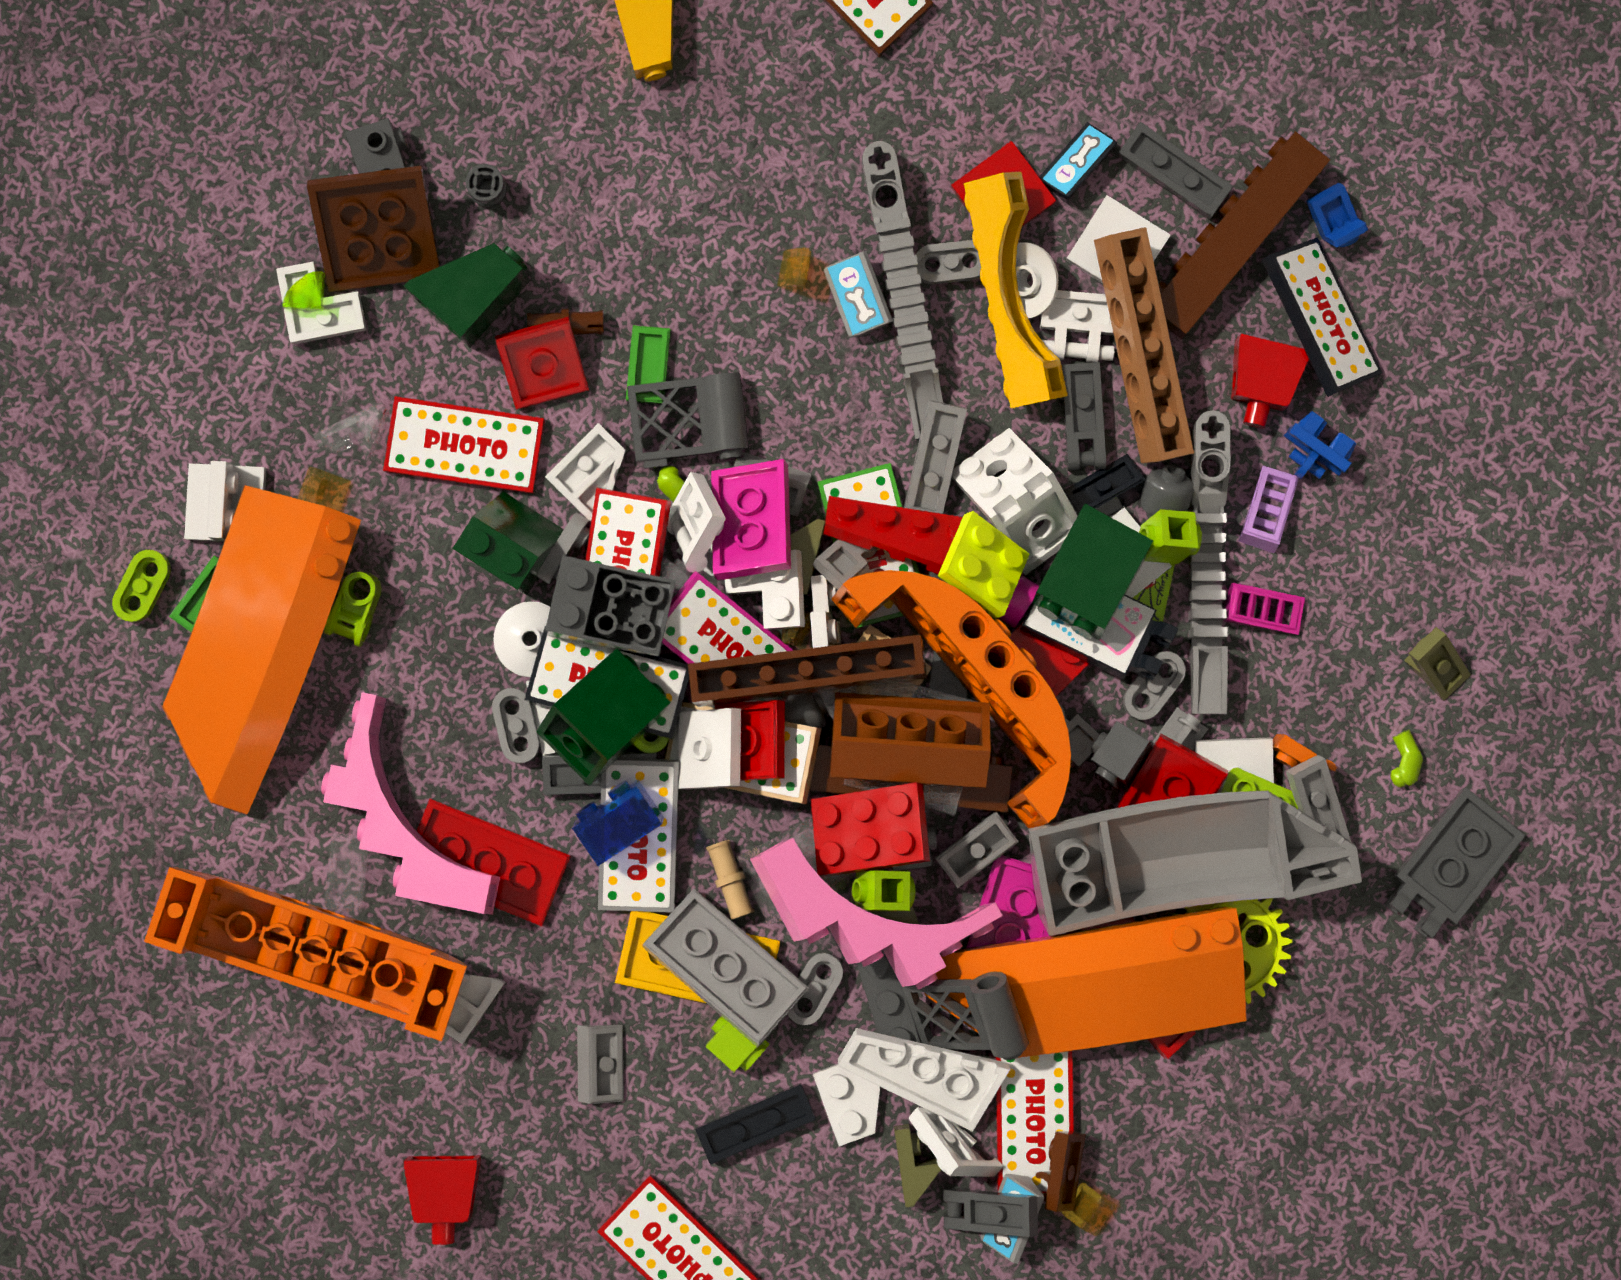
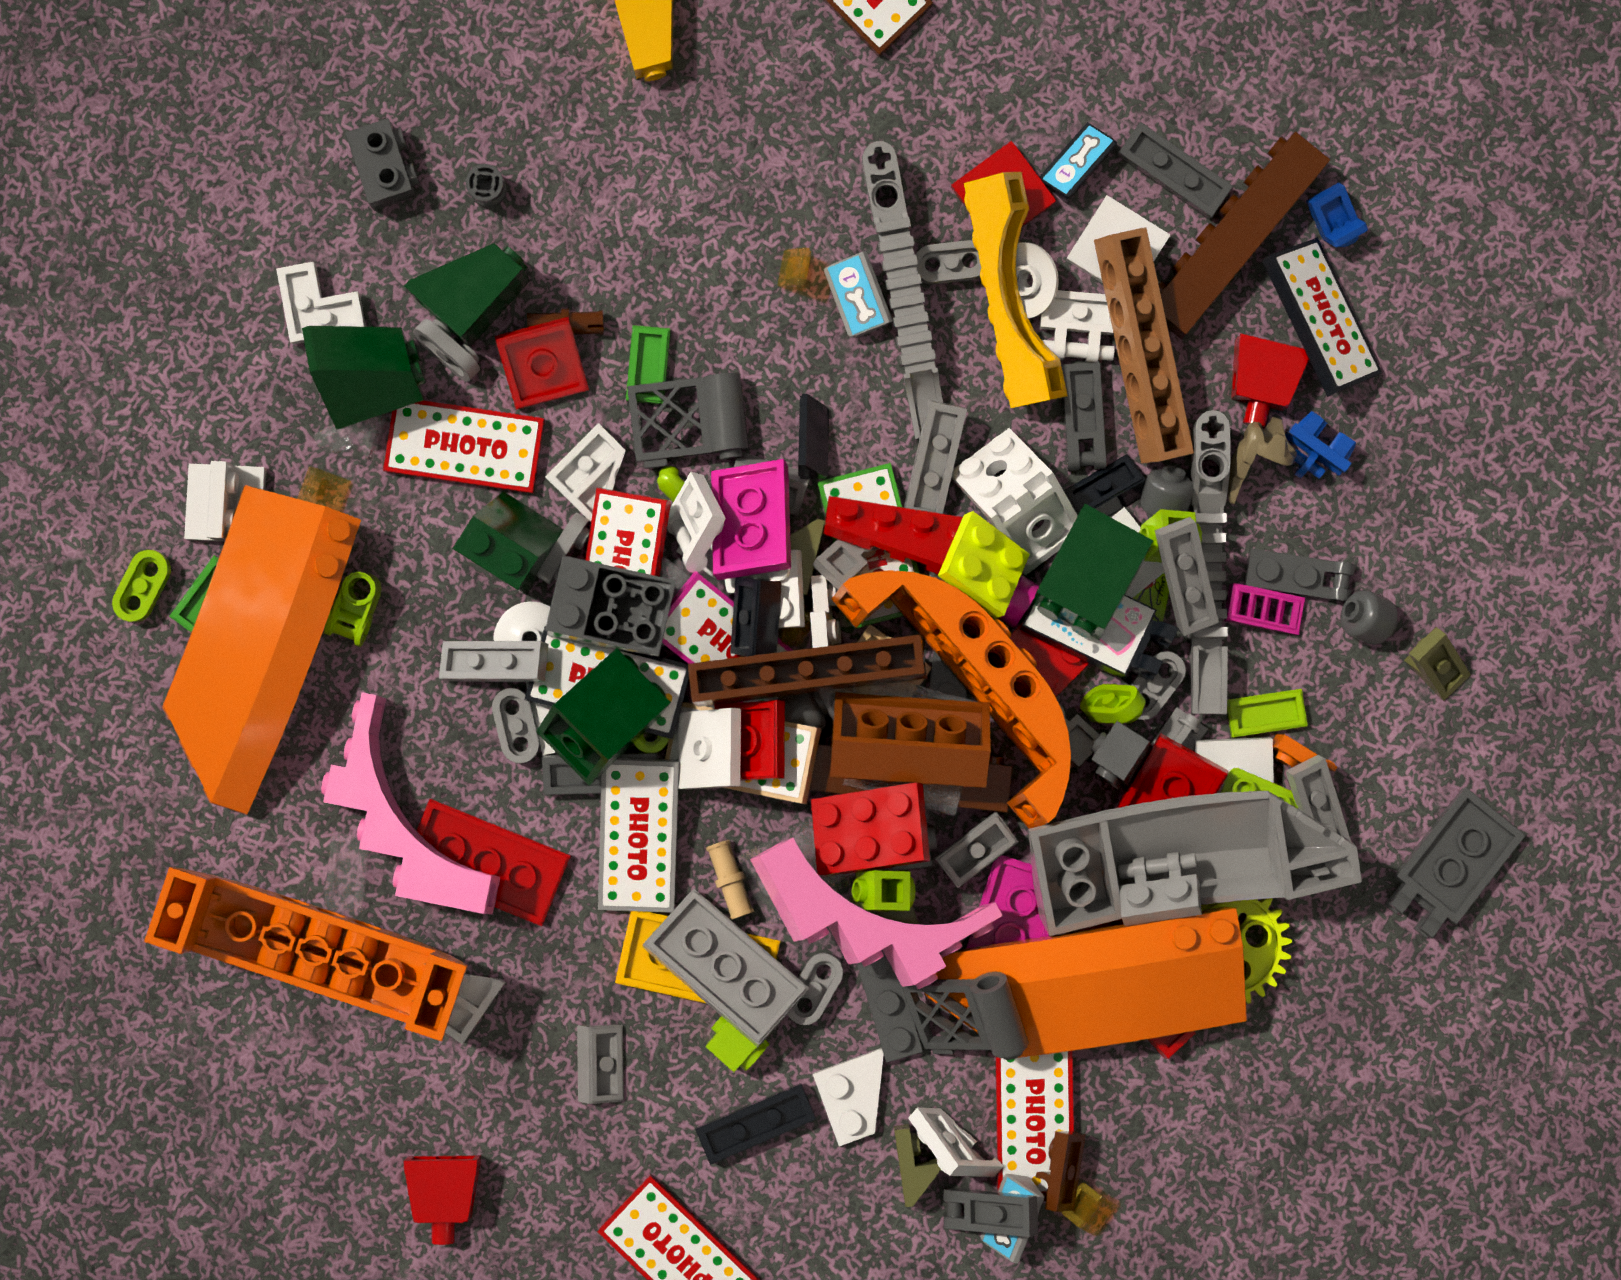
(306, 293): clear neon green tile -> none
(363, 370): none -> dark green slope
(373, 227): reddish brown plate -> none
(458, 359): none -> light grey plate
(494, 661): none -> light grey plate
(617, 821): clear blue brick -> none
(755, 616): none -> black slope
(813, 438): none -> black slope
(933, 1077): white wing -> none
(1113, 703): none -> lime plate
(1162, 898): none -> light grey plate
(1186, 576): none -> light grey plate
(1259, 538): lavender slope -> none
(1266, 713): none -> lime tile
(1268, 443): none -> dark tan hair
(1298, 575): none -> dark grey plate
(1369, 617): none -> dark grey head
(1411, 760): lime arm -> none

